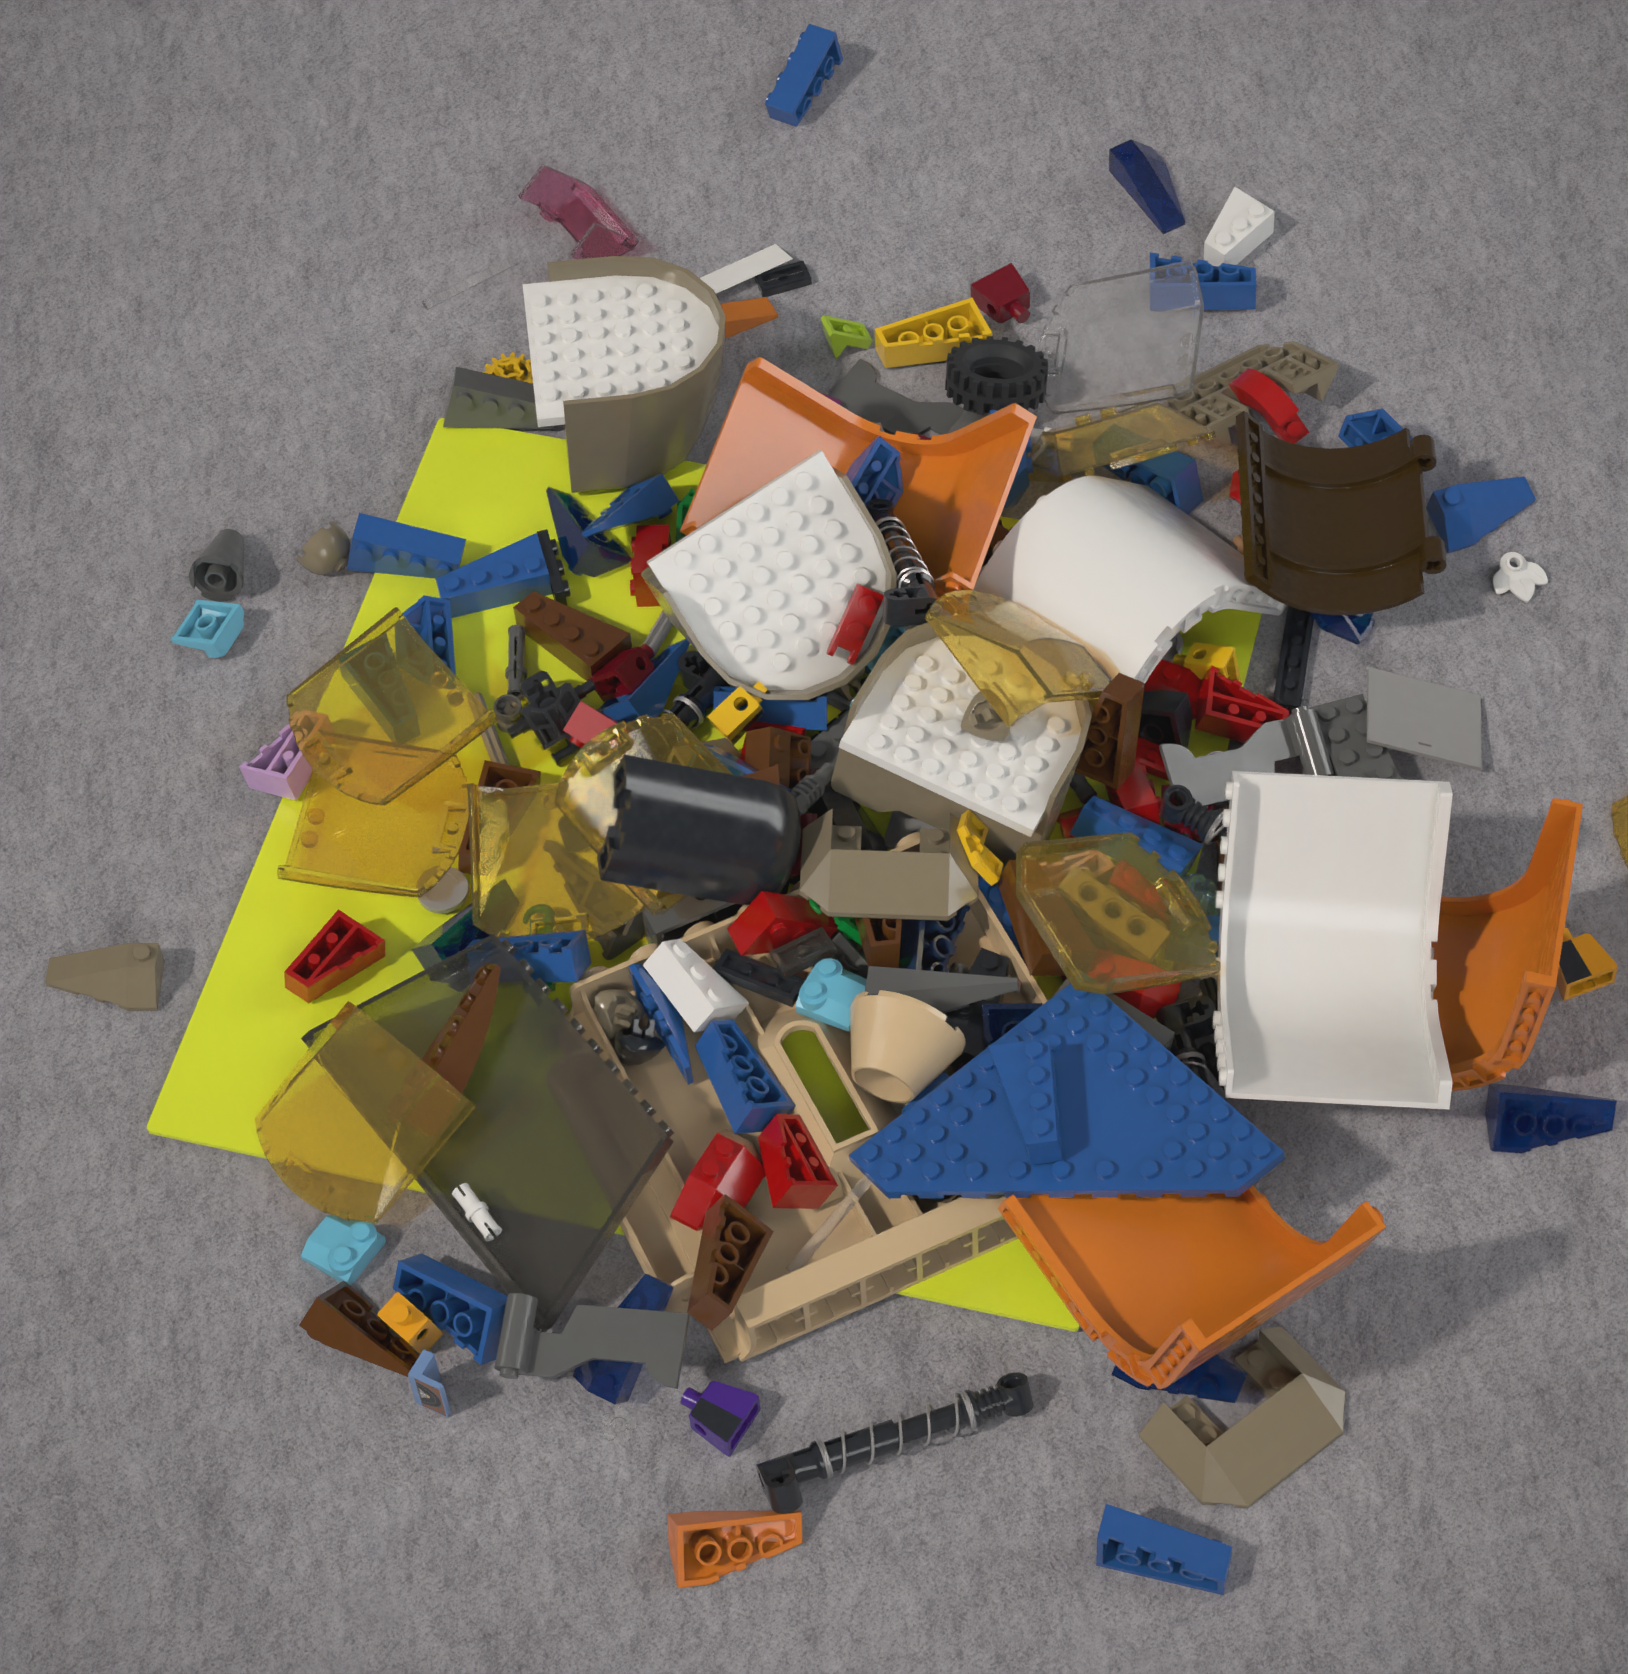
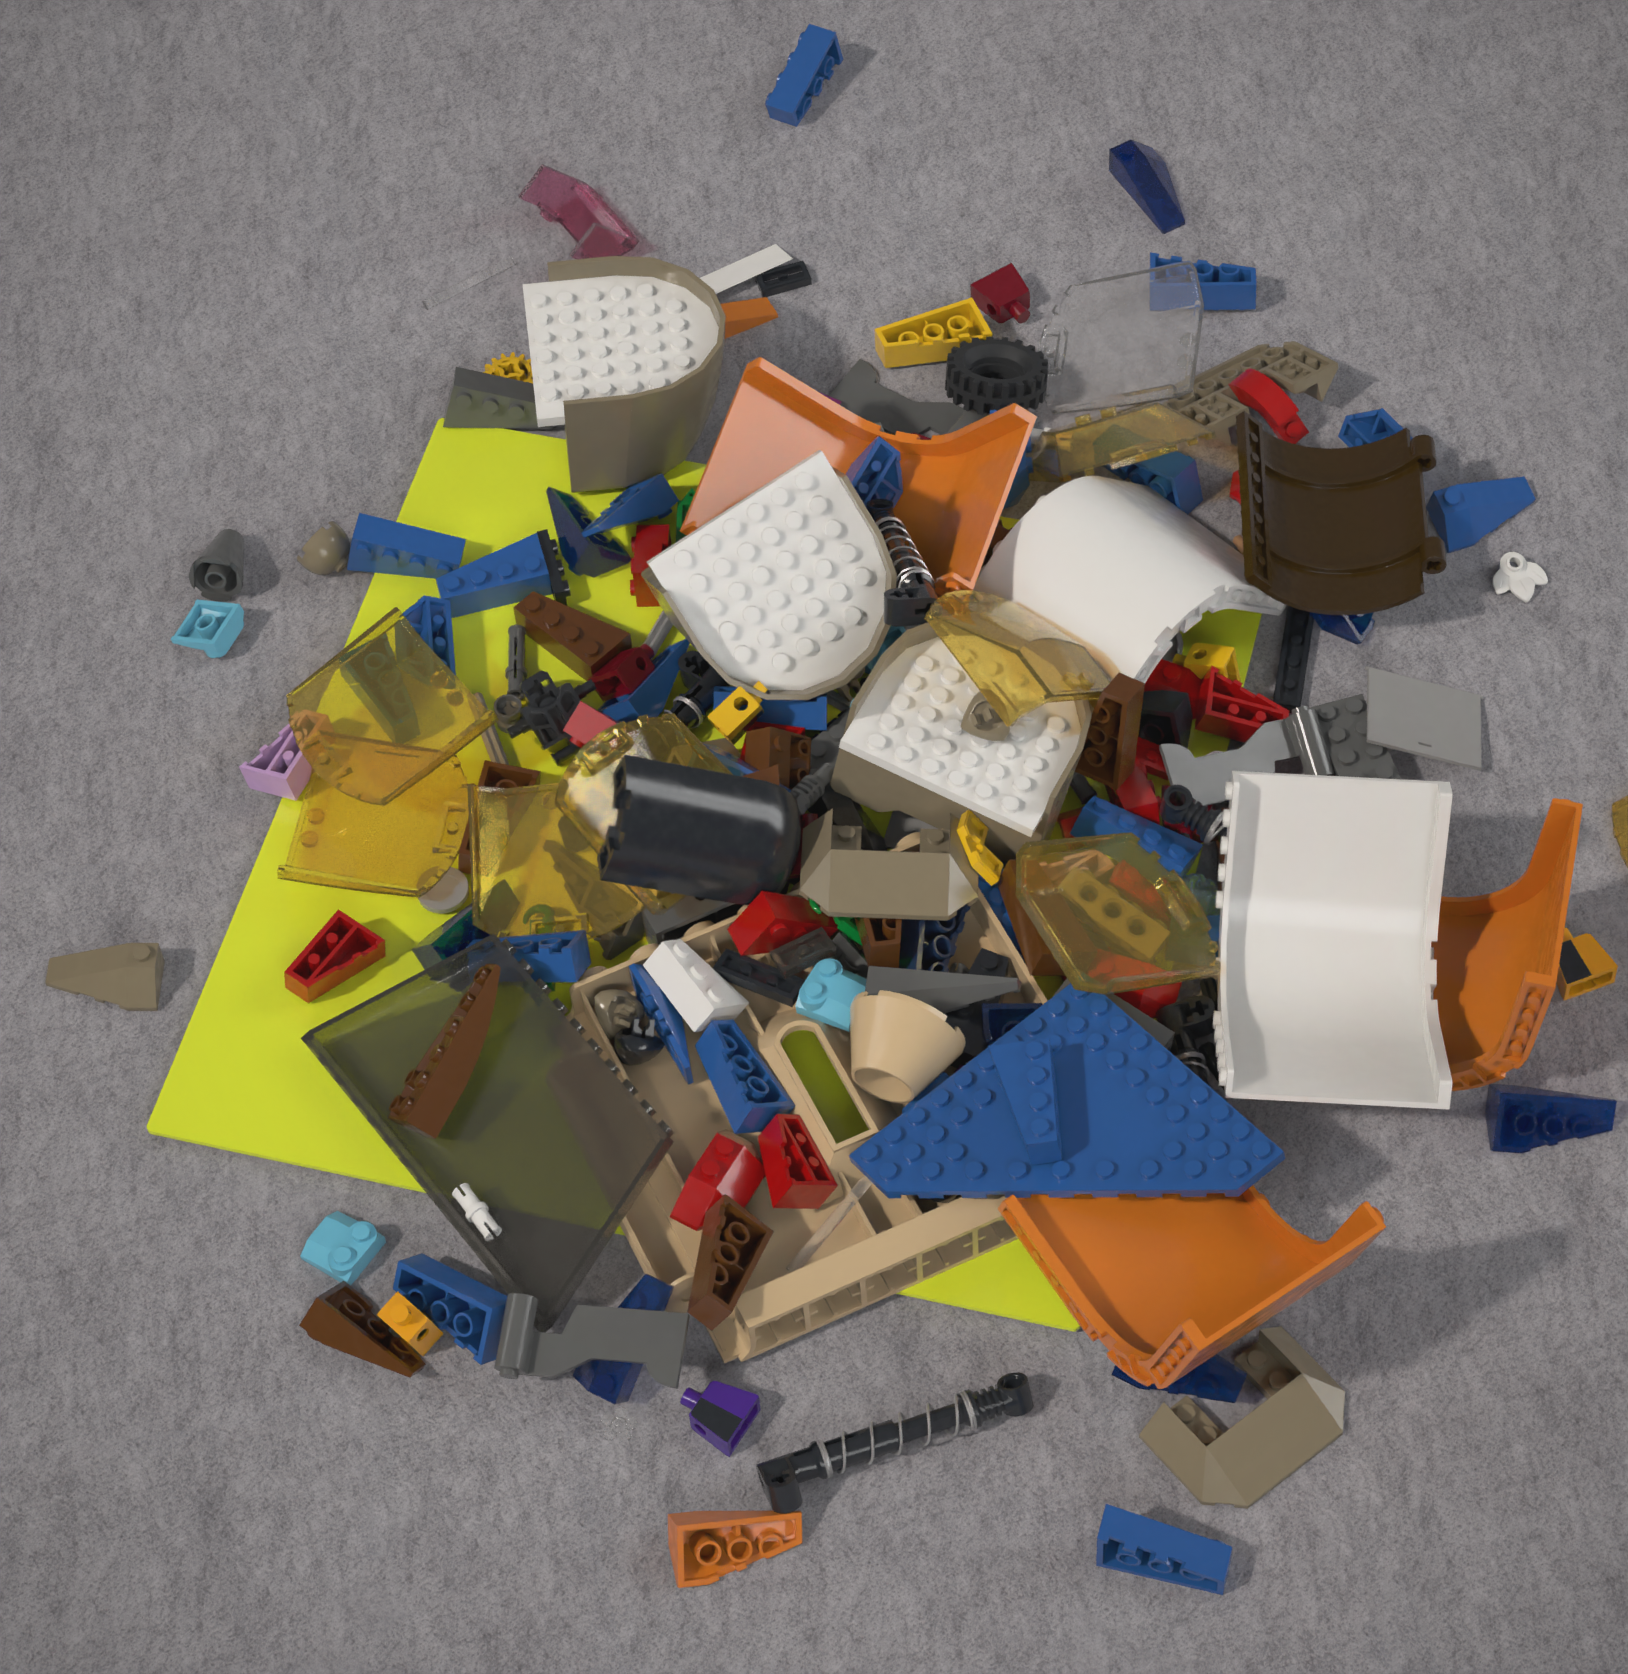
(357, 1119): clear yellow windscreen -> none
(427, 1384): medium blue panel -> none
(844, 332): lime slope -> none
(856, 622): red hinge -> none
(1238, 229): white wedge -> none

